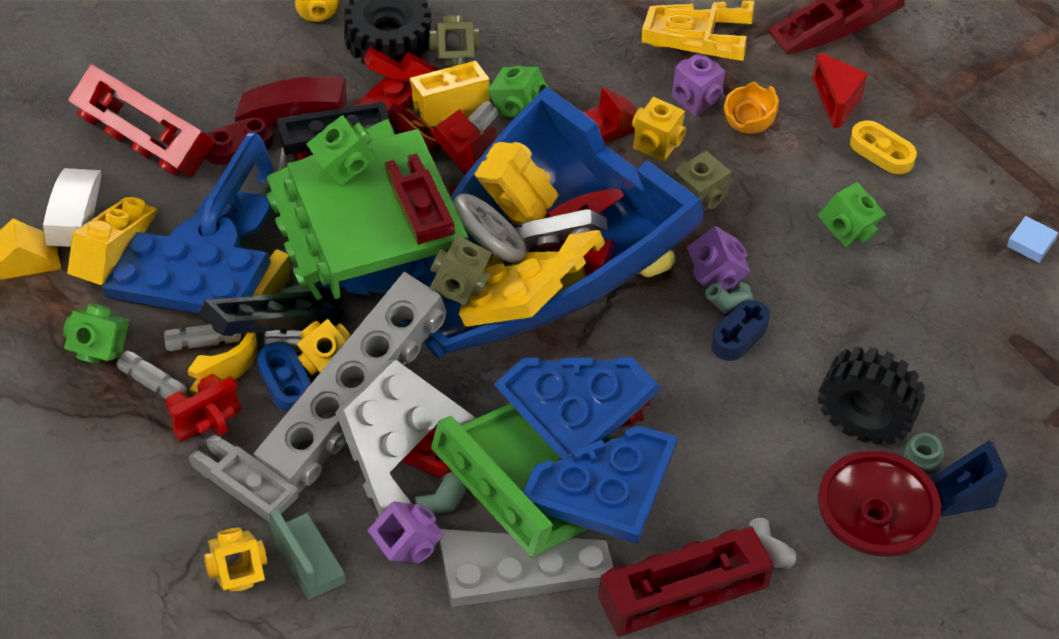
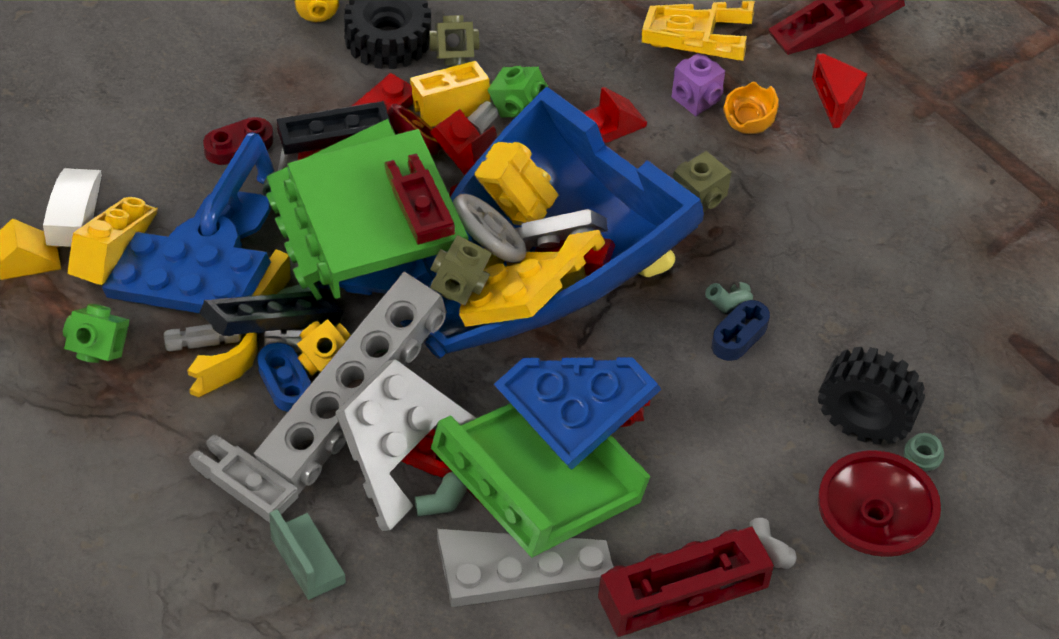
(96, 94): brick -> none
(149, 375): light grey axle -> none
(205, 410): red hips -> none
(242, 572): yellow brick -> none
(292, 98): dark red slope -> none
(343, 149): bright green brick -> none
(406, 532): medium lavender brick -> none
(409, 67): red slope -> none
(595, 201): red slope -> none
(606, 484): blue plate -> none
(658, 129): yellow brick -> none
(718, 259): medium lavender brick -> none
(852, 215): bright green brick -> none
(883, 147): yellow plate -> none
(971, 481): dark blue slope -> none
(1032, 239): light blue tile -> none

